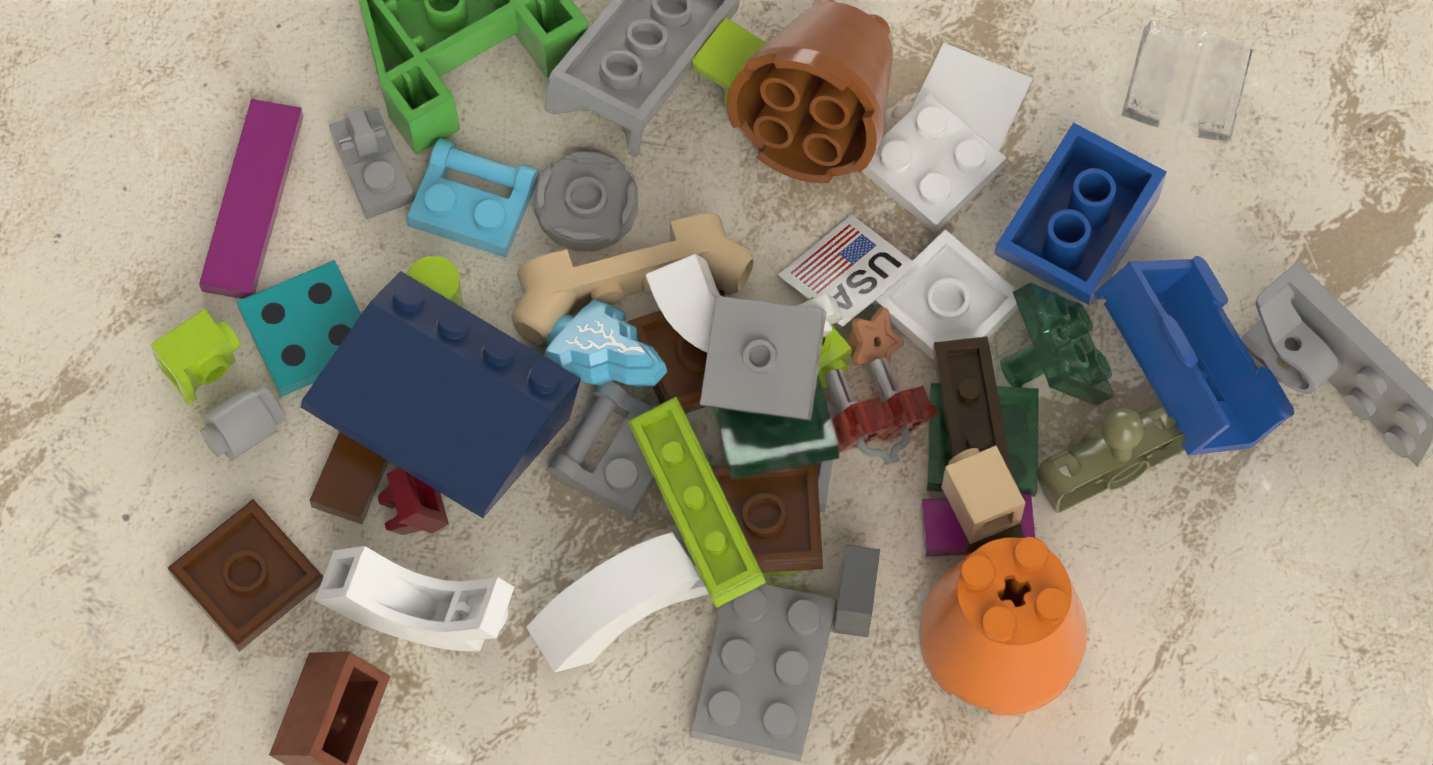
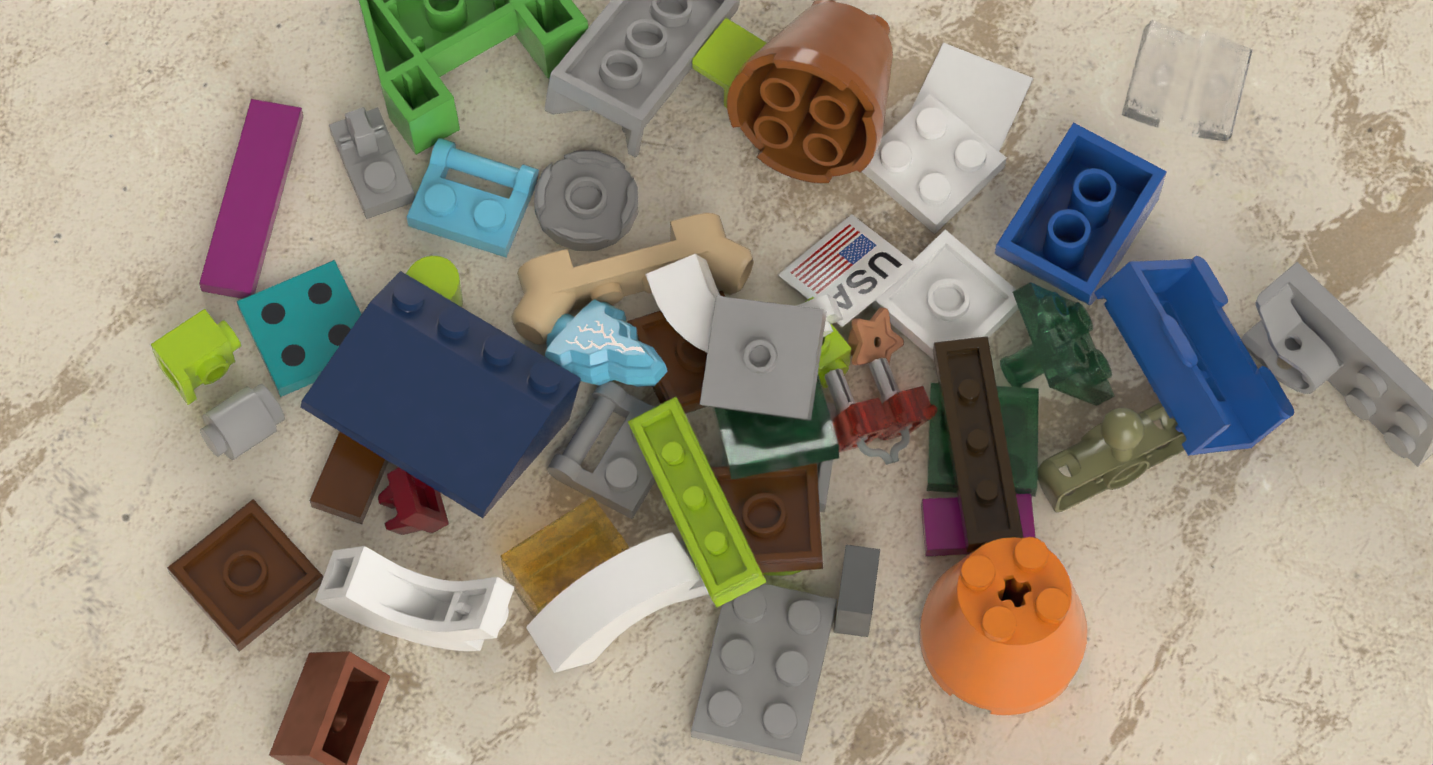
(561, 554): none -> clear yellow panel
(982, 493): tan brick -> none

